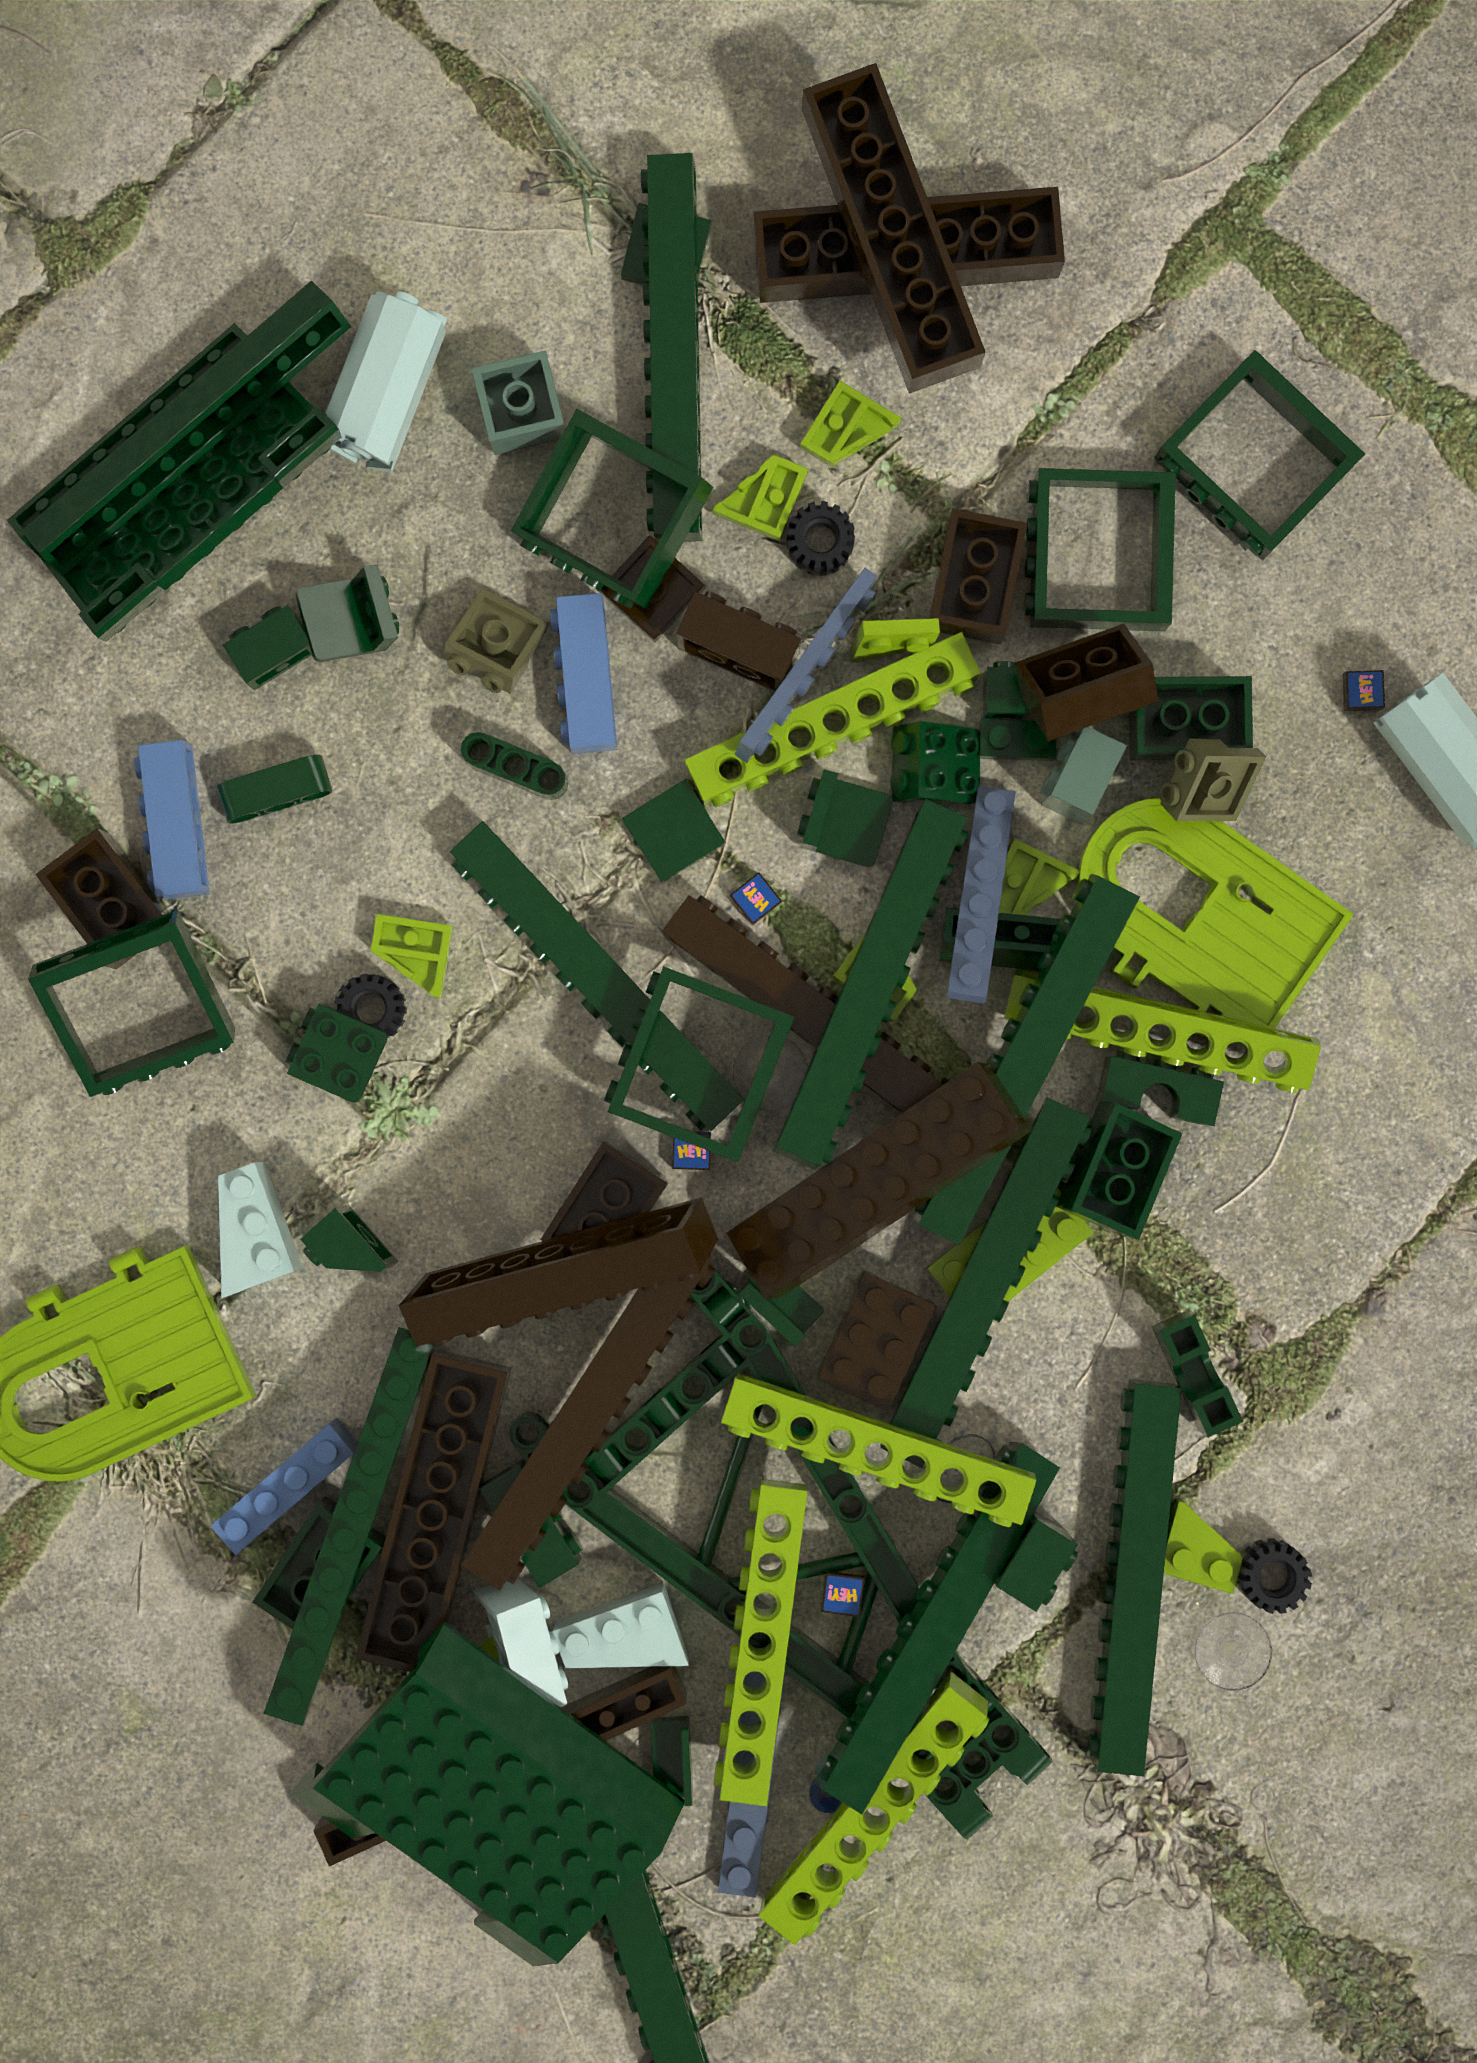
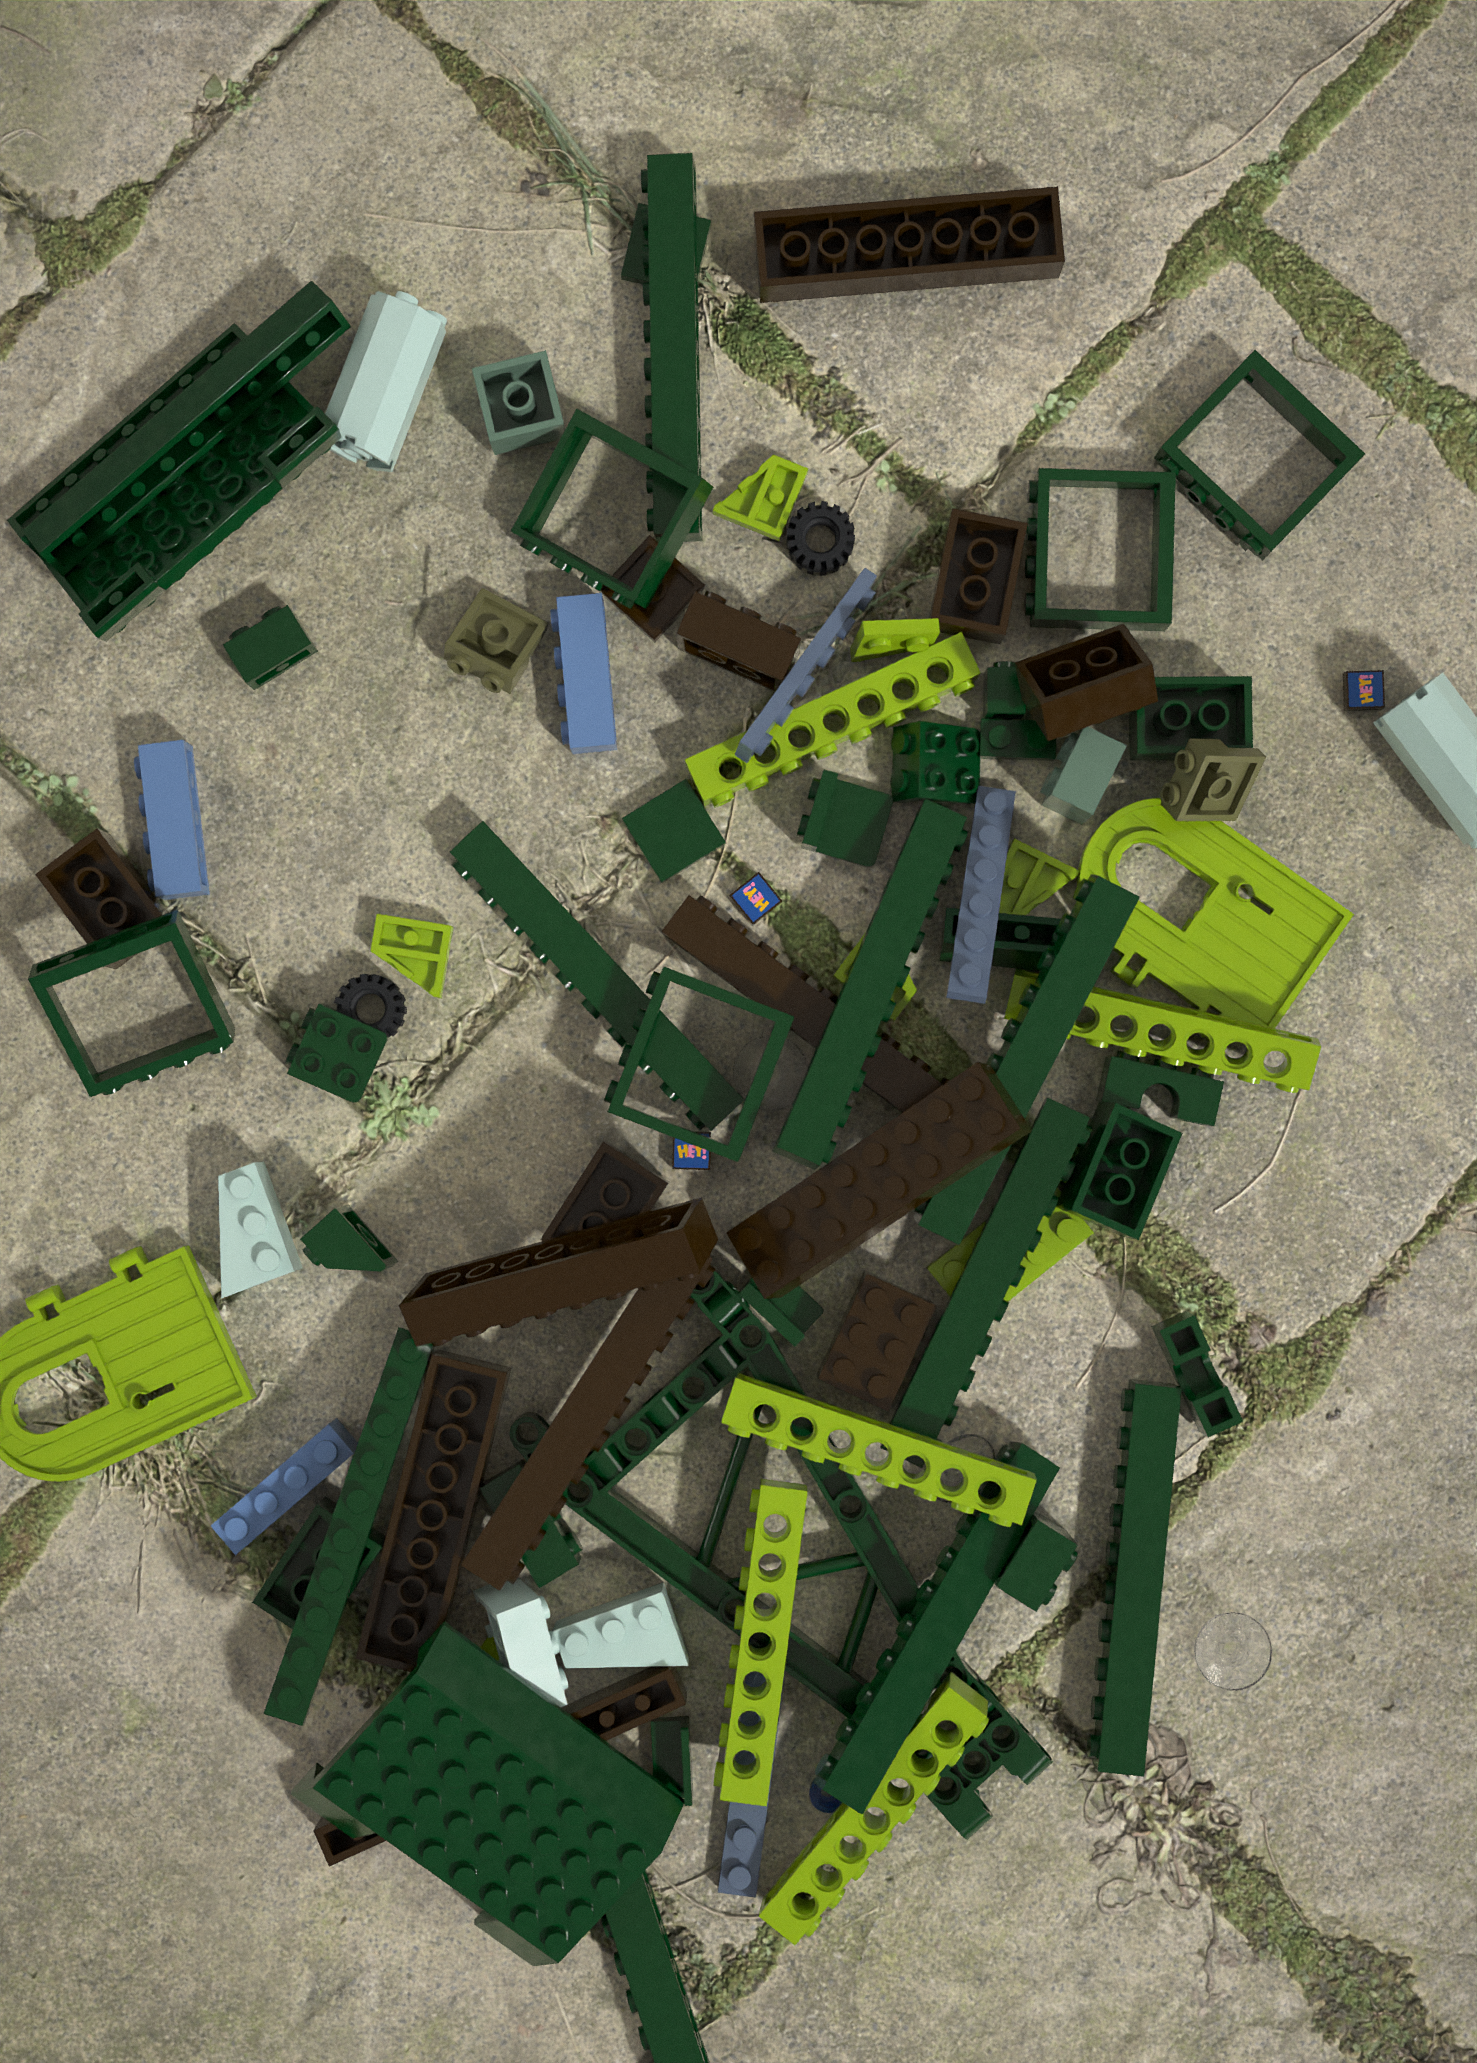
(274, 788): dark green beam -> none
(348, 616): bracket -> none
(501, 753): dark green beam -> none
(842, 1593): tile -> none
(847, 425): lime wing -> none
(892, 228): dark brown brick -> none
(1199, 1552): lime wing -> none
(1296, 1581): black tyre -> none

